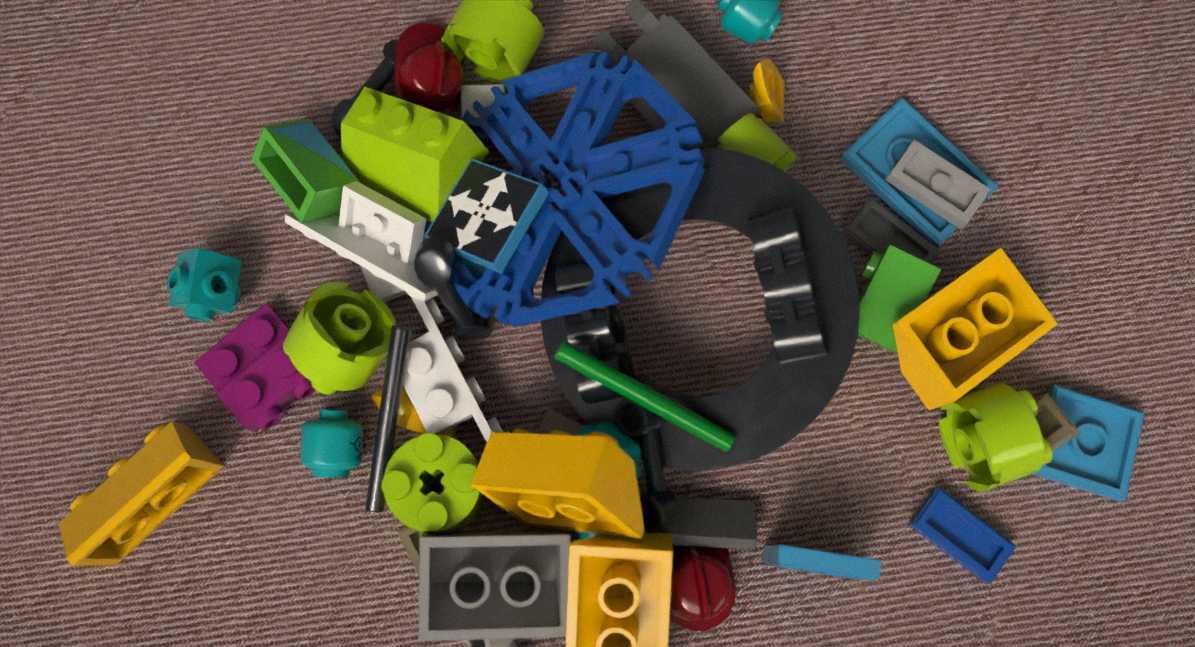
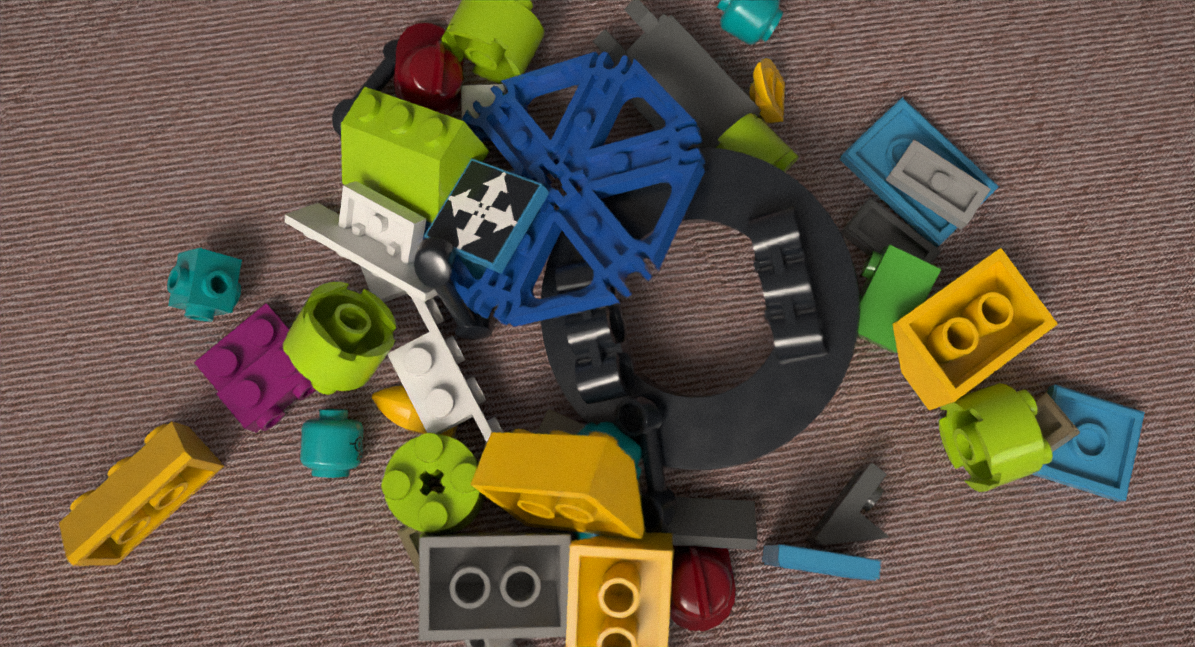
(303, 168): bright green brick -> none
(388, 415): black bar -> none
(644, 396): green bar -> none
(842, 519): none -> dark grey slope
(962, 535): blue tile -> none

